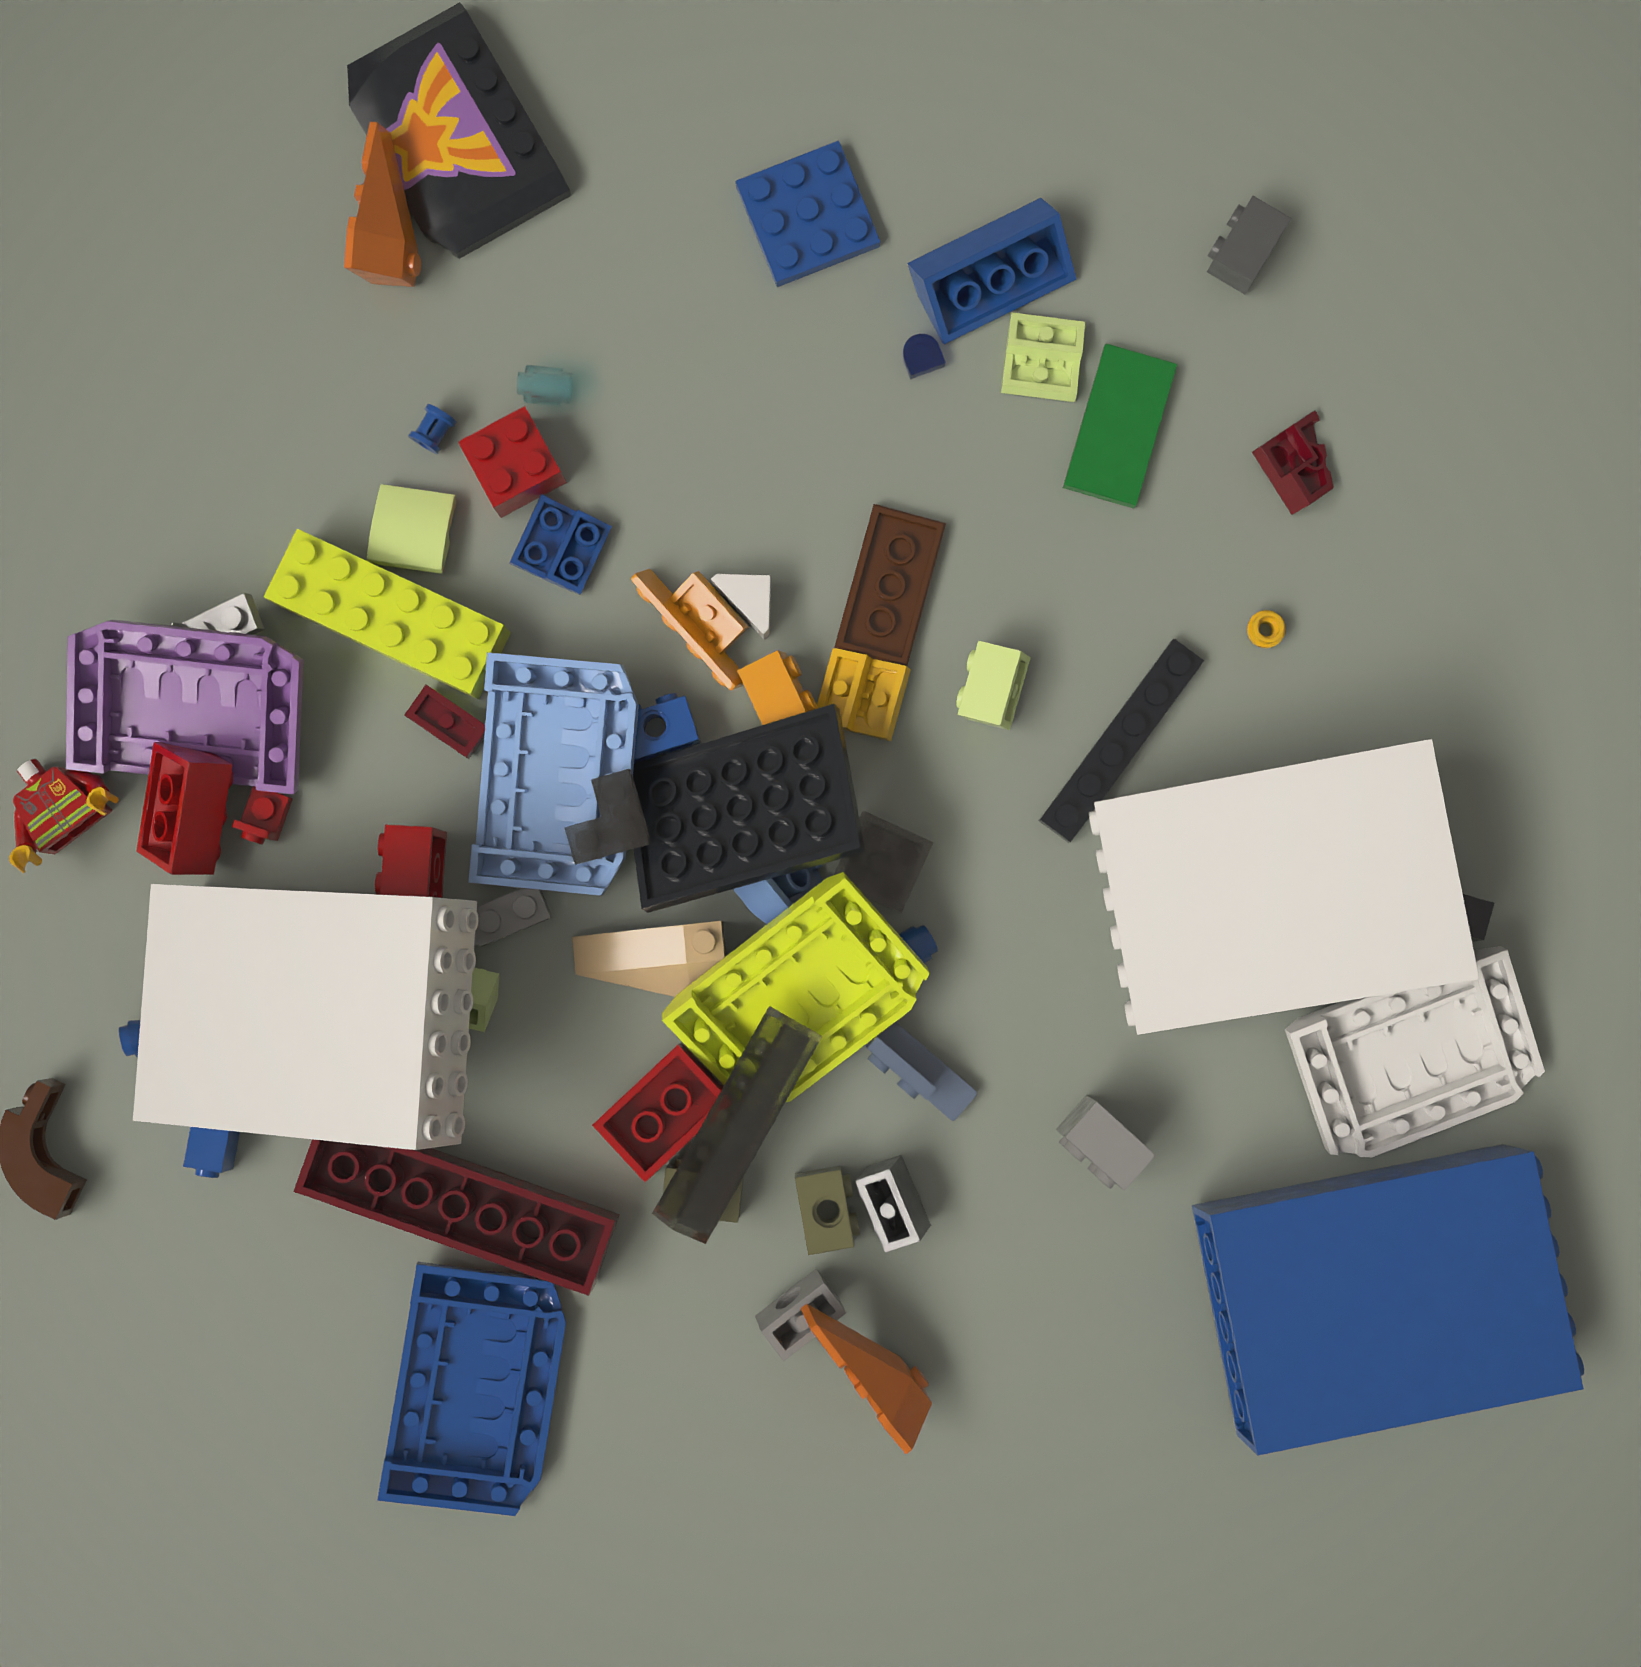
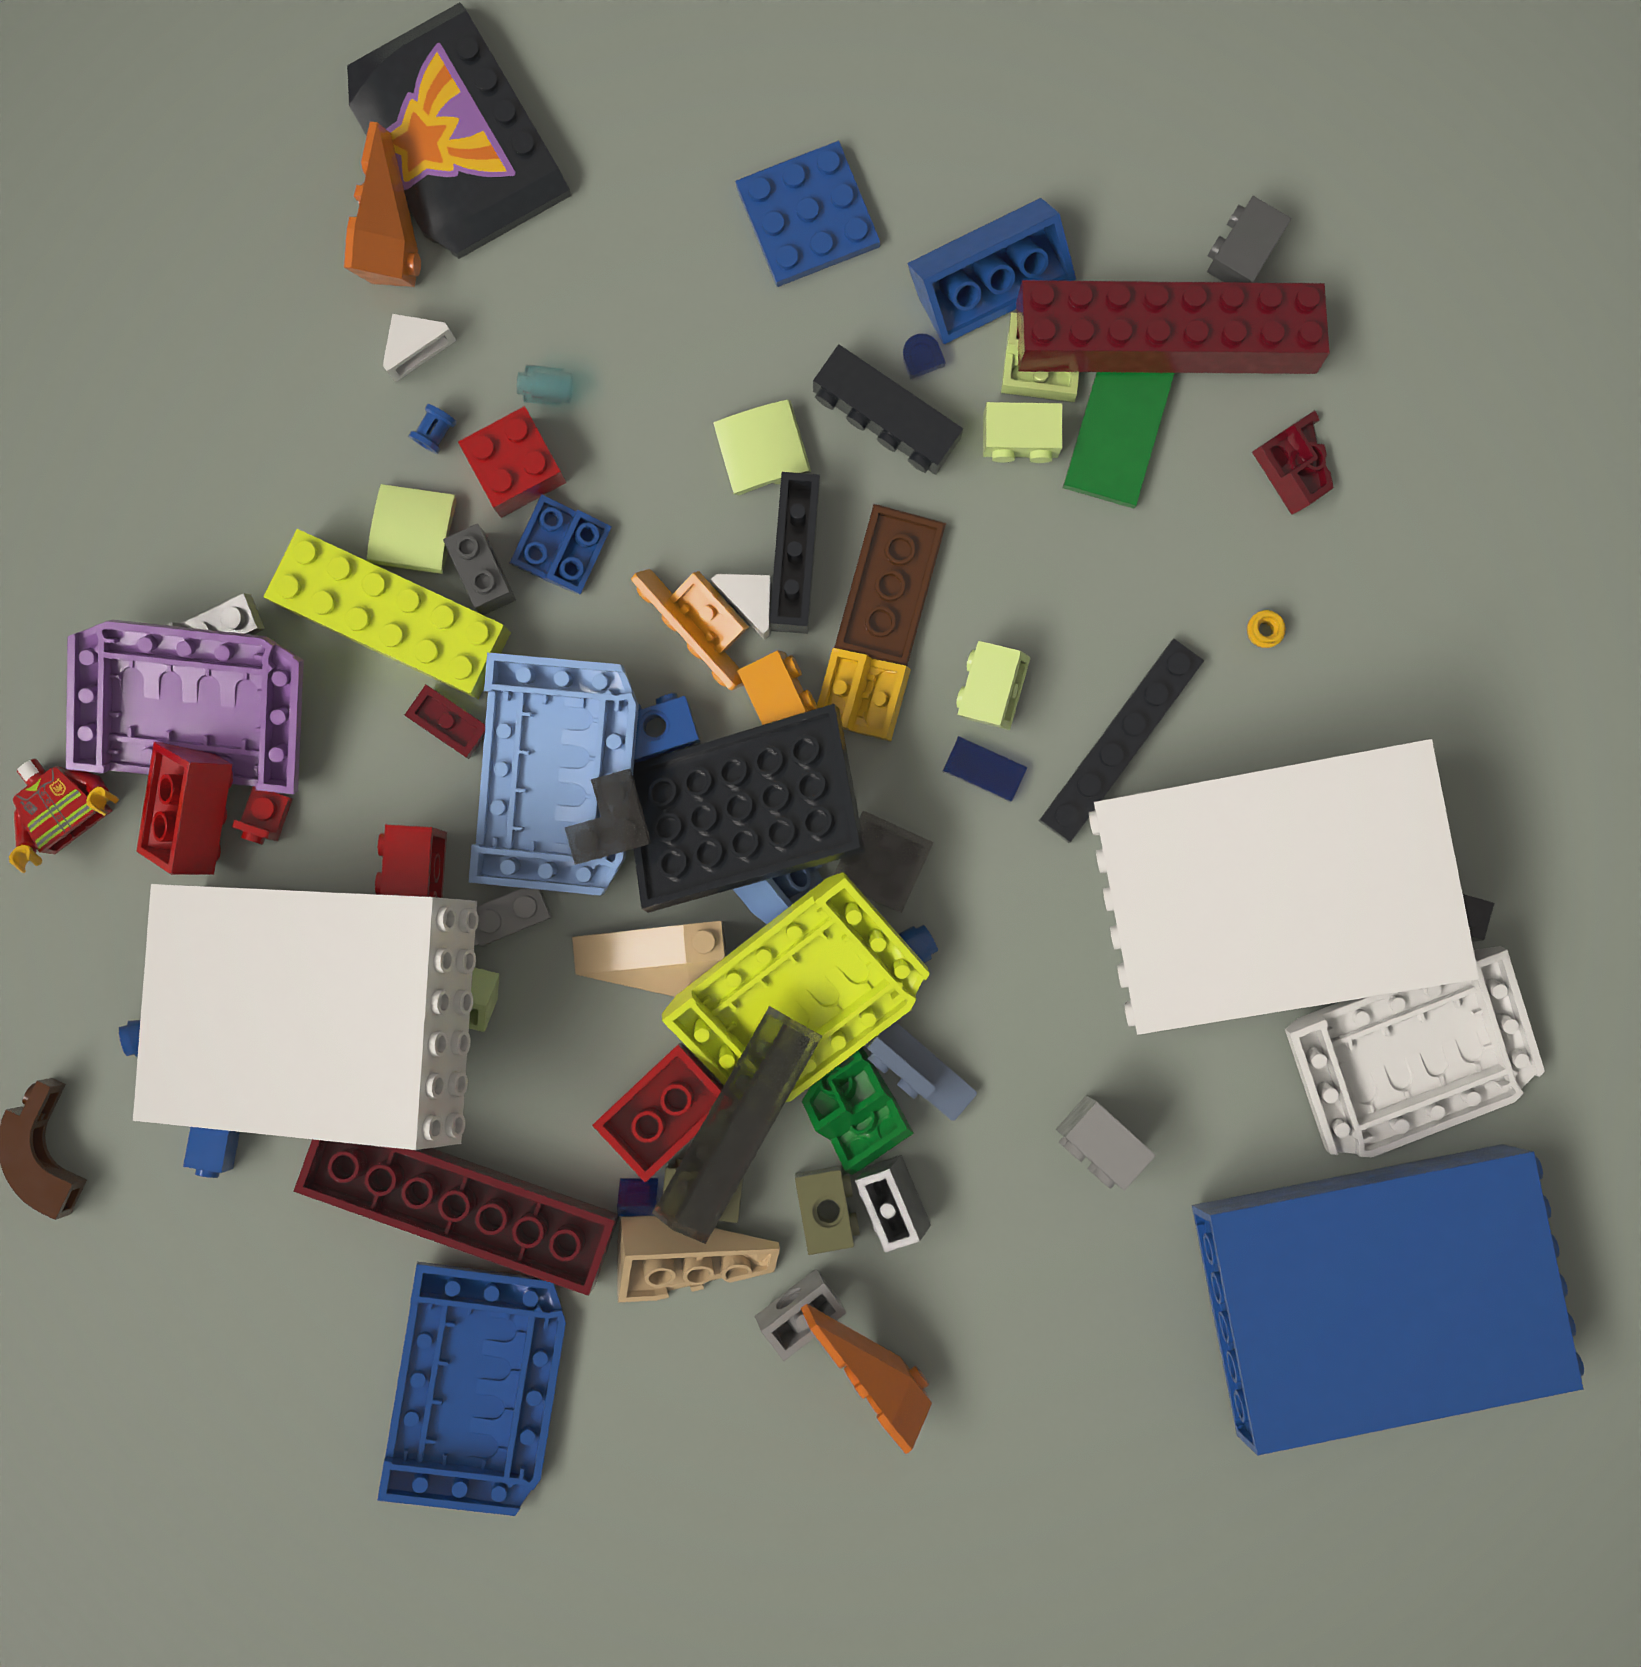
(412, 343): none -> white slope
(479, 569): none -> dark grey brick
(637, 1196): none -> clear blue tile
(659, 1260): none -> tan wedge
(761, 446): none -> yellowish green slope
(794, 552): none -> black brick
(856, 1112): none -> green slope
(886, 410): none -> black brick
(984, 769): none -> clear blue tile
(1022, 431): none -> yellowish green brick
(1171, 327): none -> dark red brick

